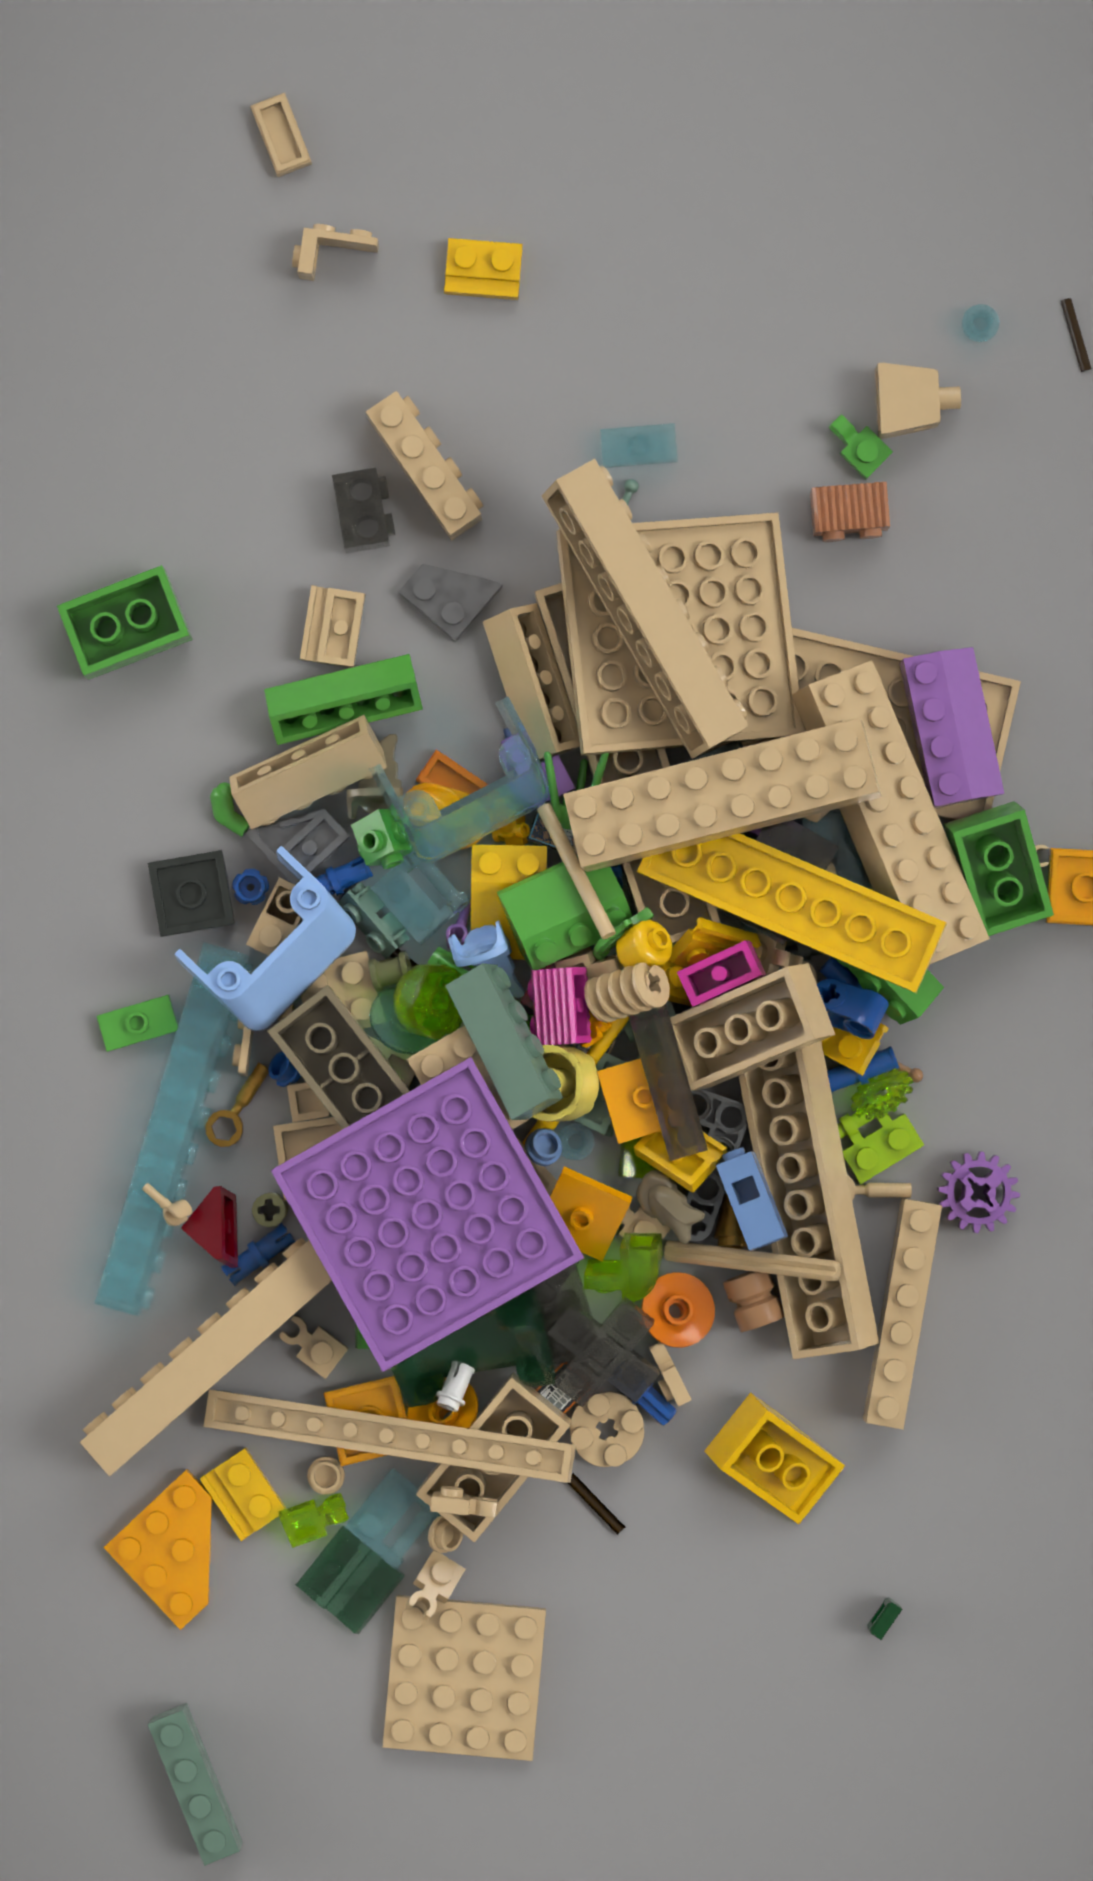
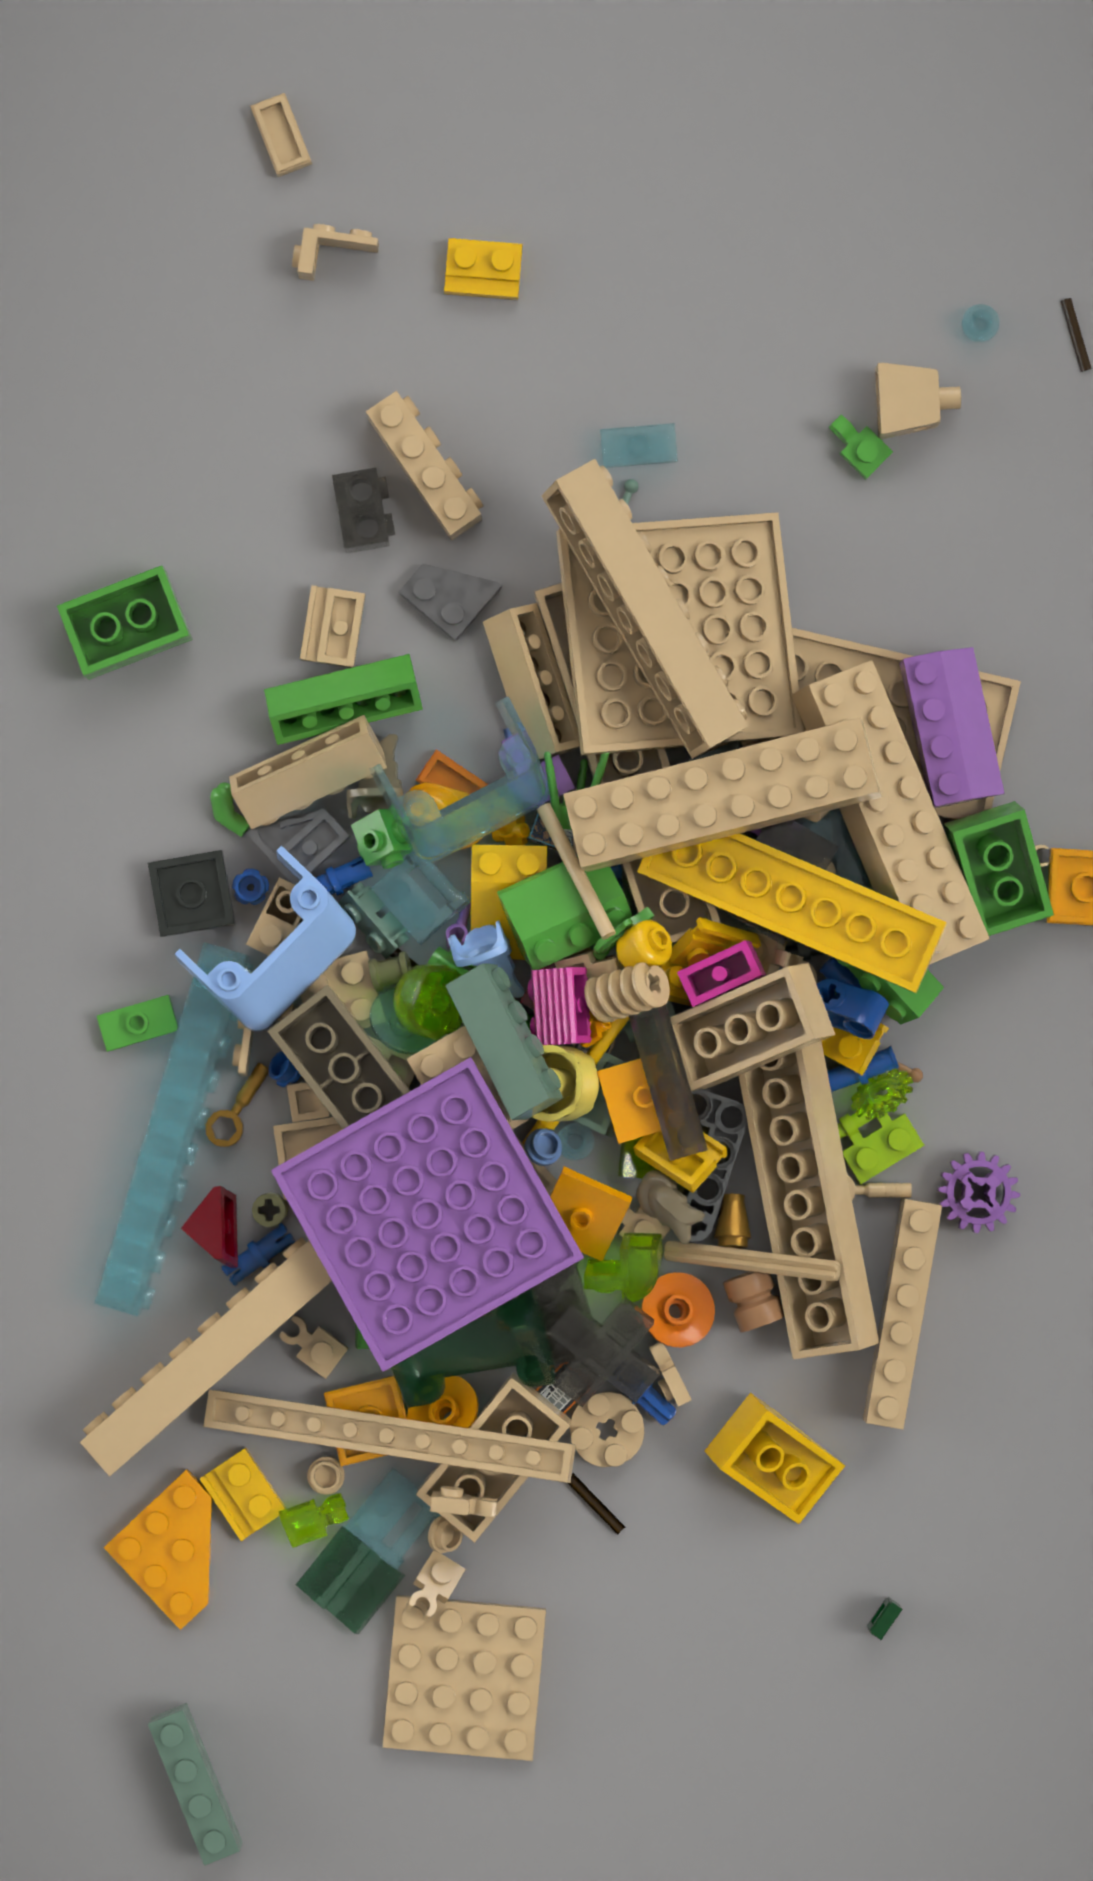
(174, 1213): tan hand -> none
(455, 1386): white pin -> none
(751, 1199): medium blue brick -> none
(850, 510): nougat brick -> none

